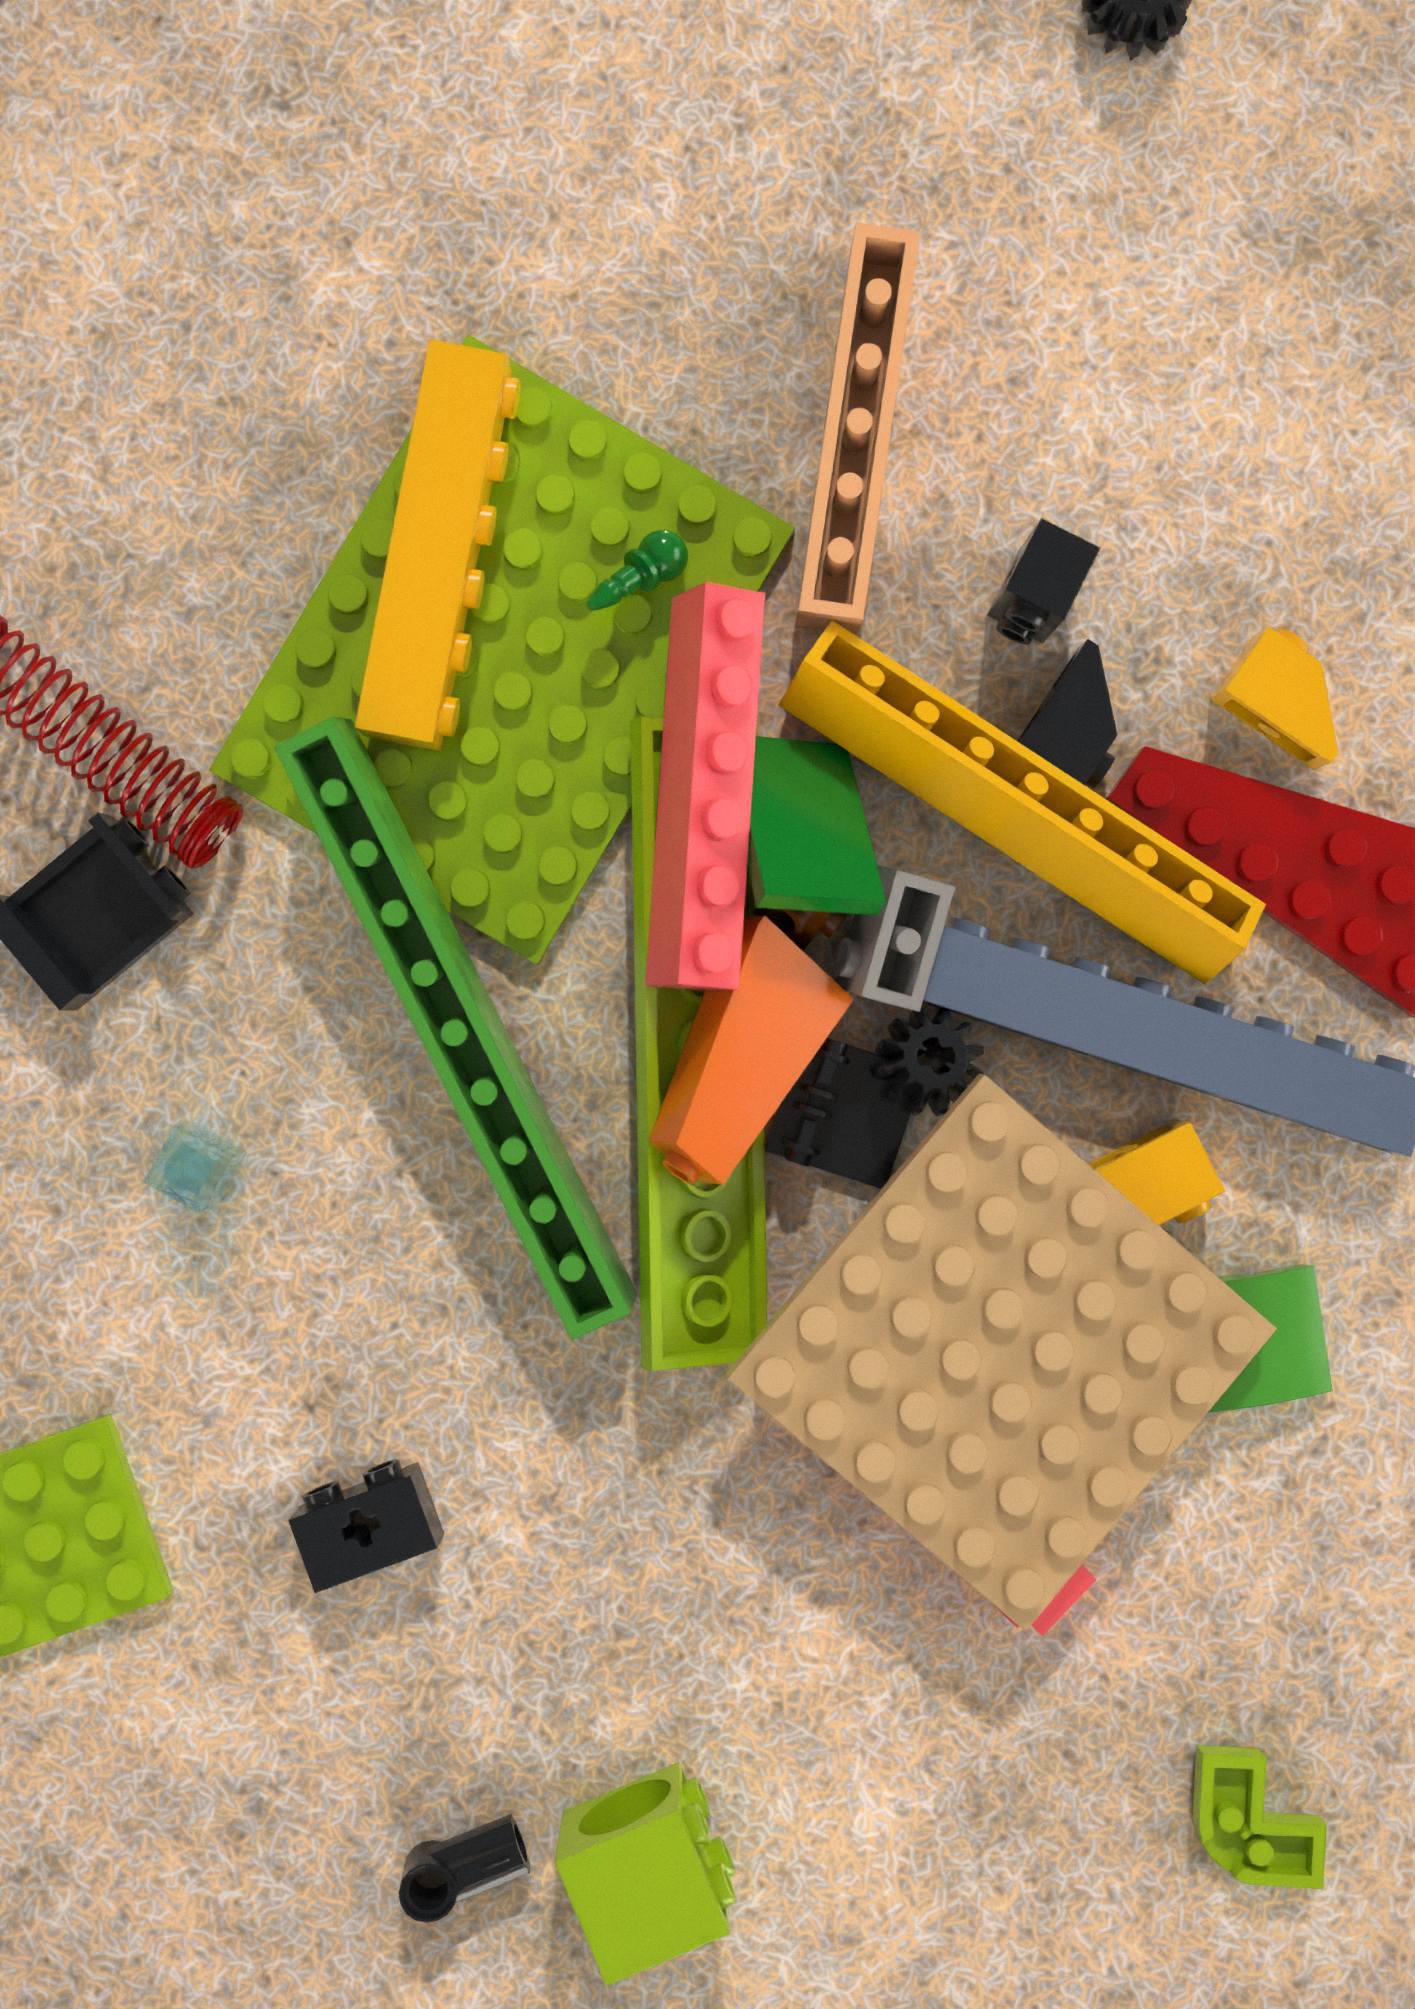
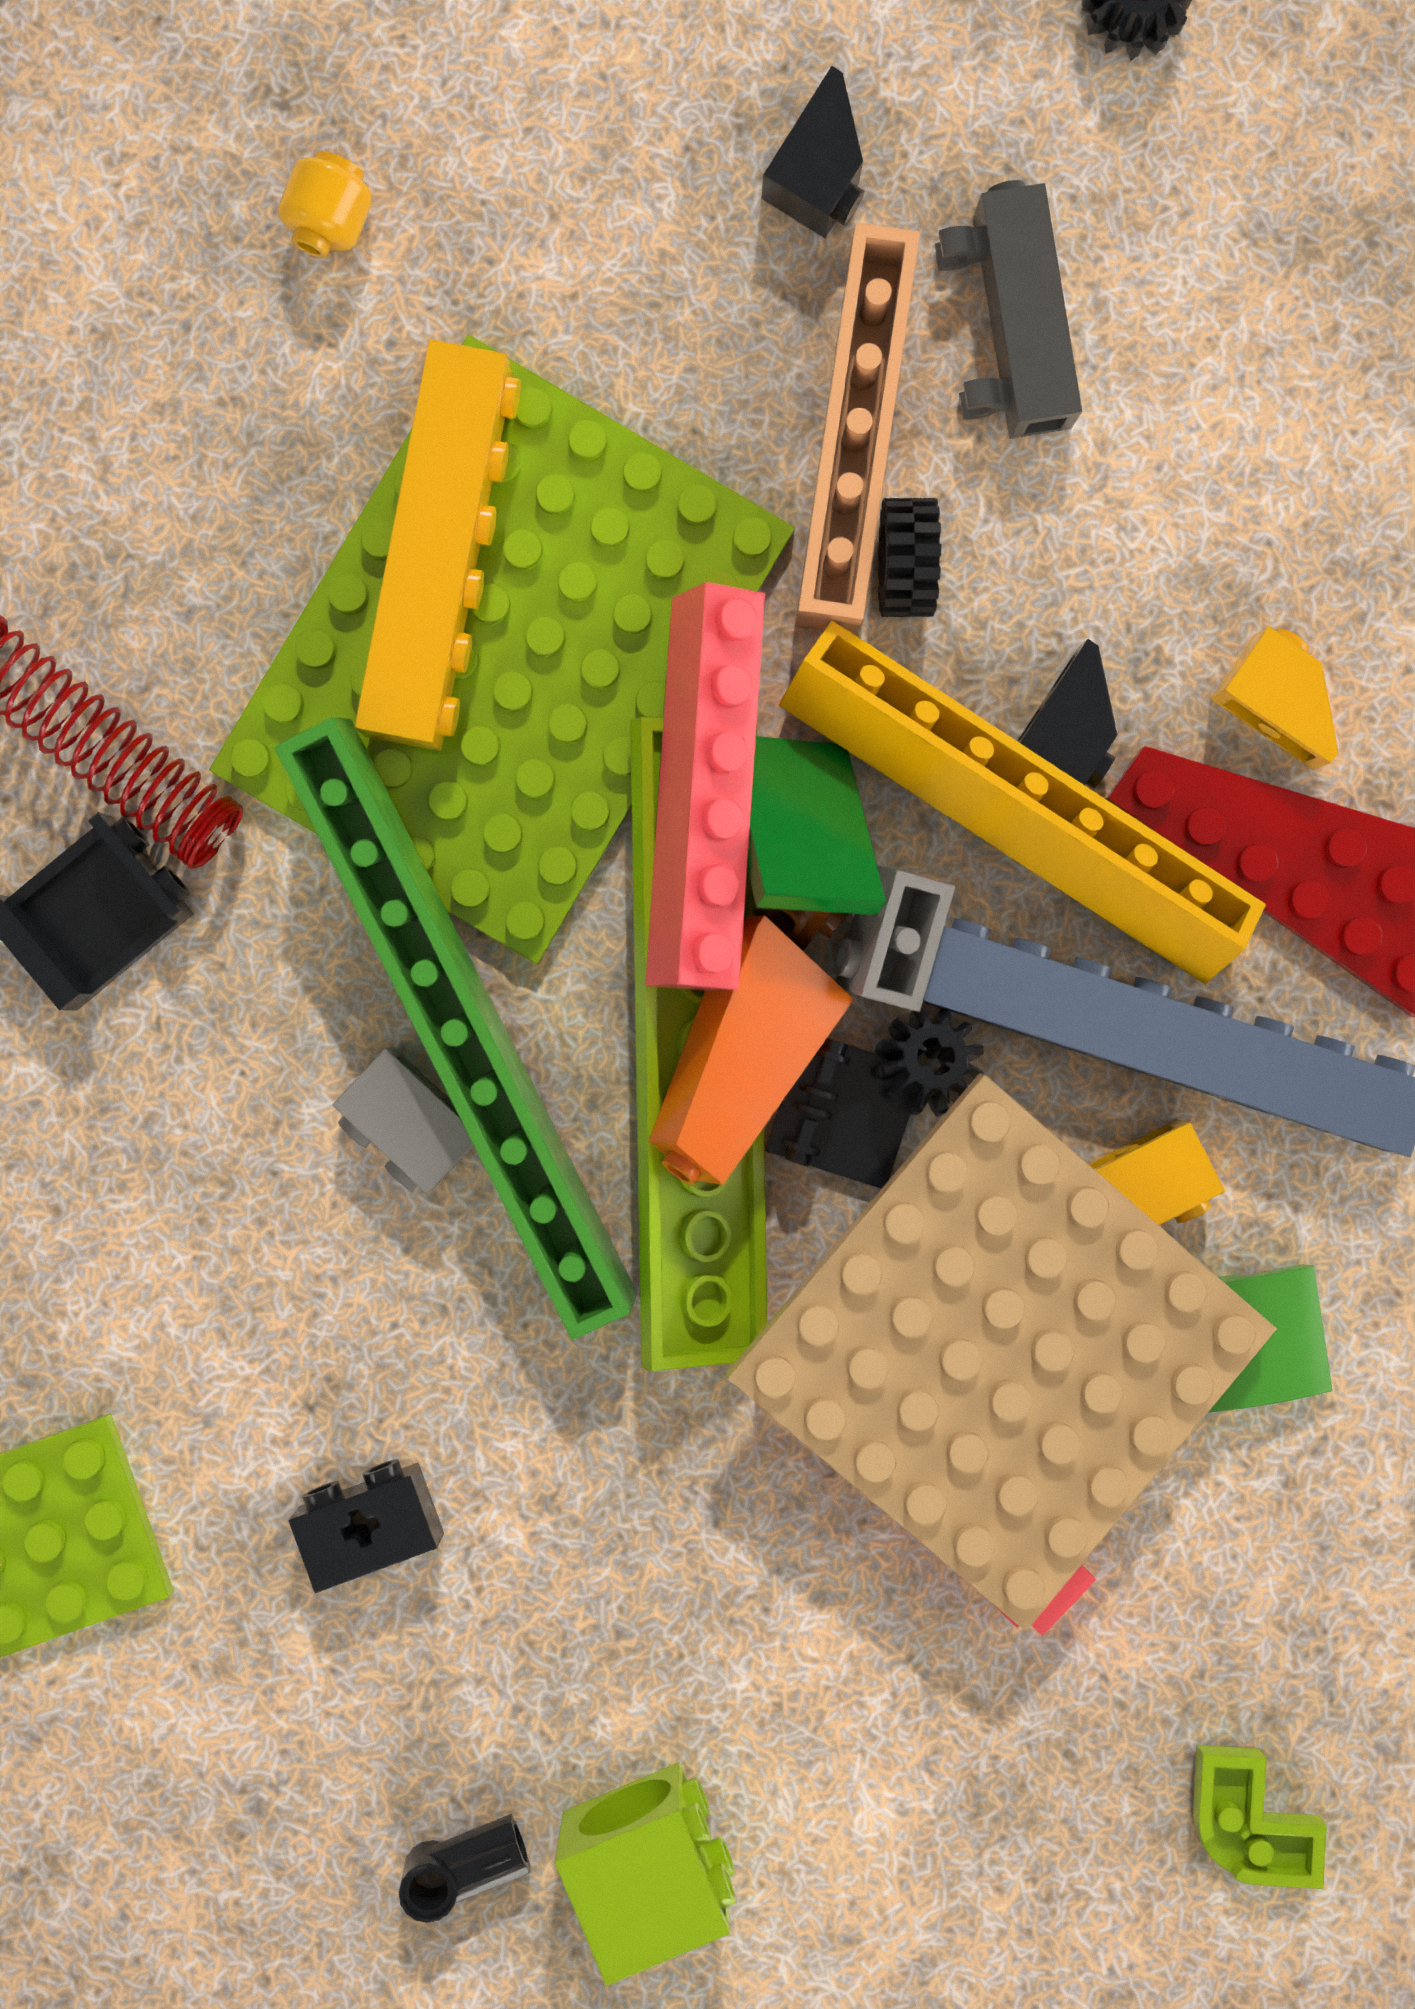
(195, 1166): clear light blue brick -> none
(325, 204): none -> yellow head
(405, 1121): none -> light grey brick
(658, 559): green bar -> none
(819, 162): none -> black slope
(909, 557): none -> black tyre
(1025, 310): none -> dark grey brick
(1042, 583): black brick -> none

